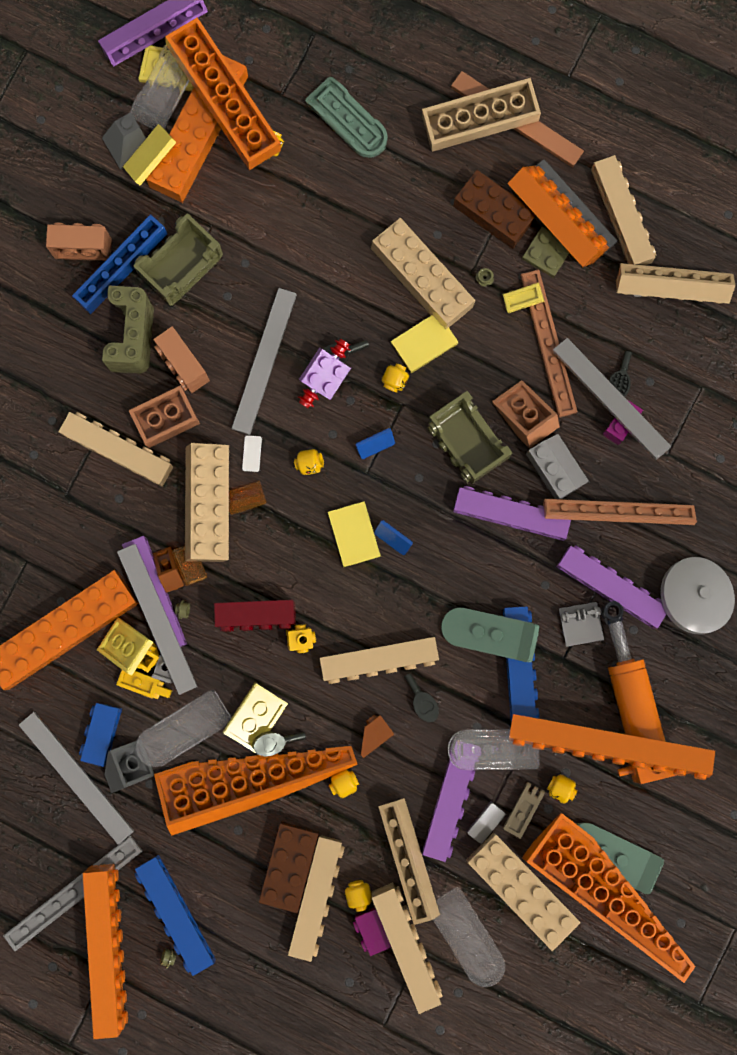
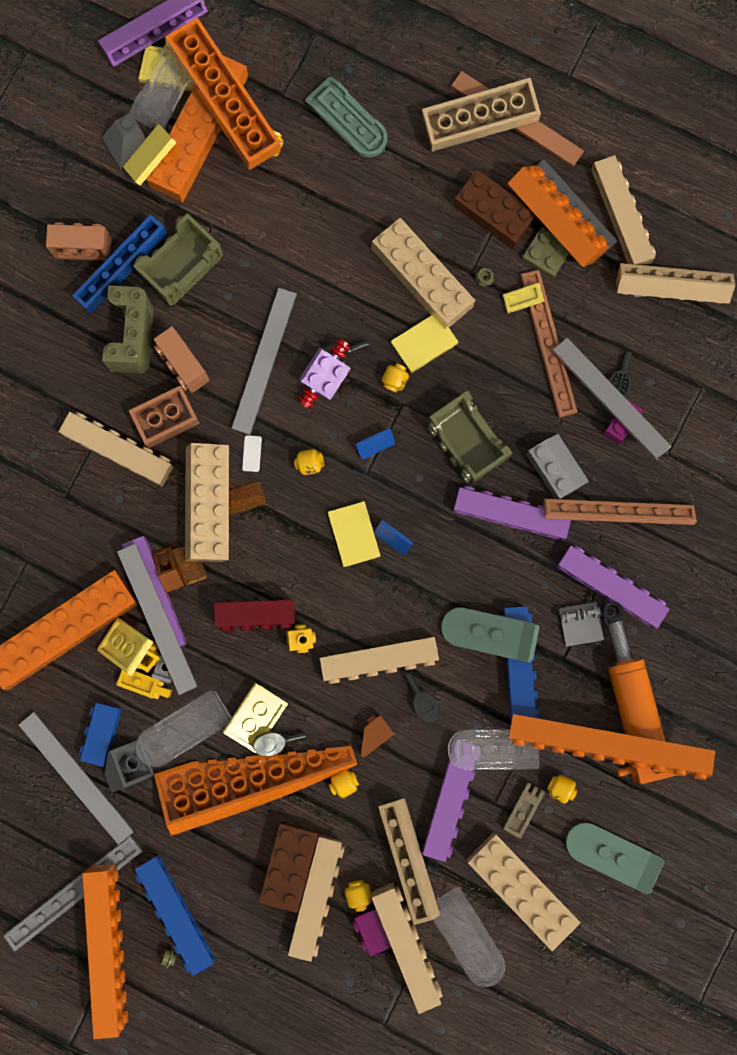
(182, 609): olive plate -> none
(485, 822): light grey slope -> none
(526, 414): nougat slope -> none
(587, 874): orange wedge -> none
(697, 595): light grey dish -> none

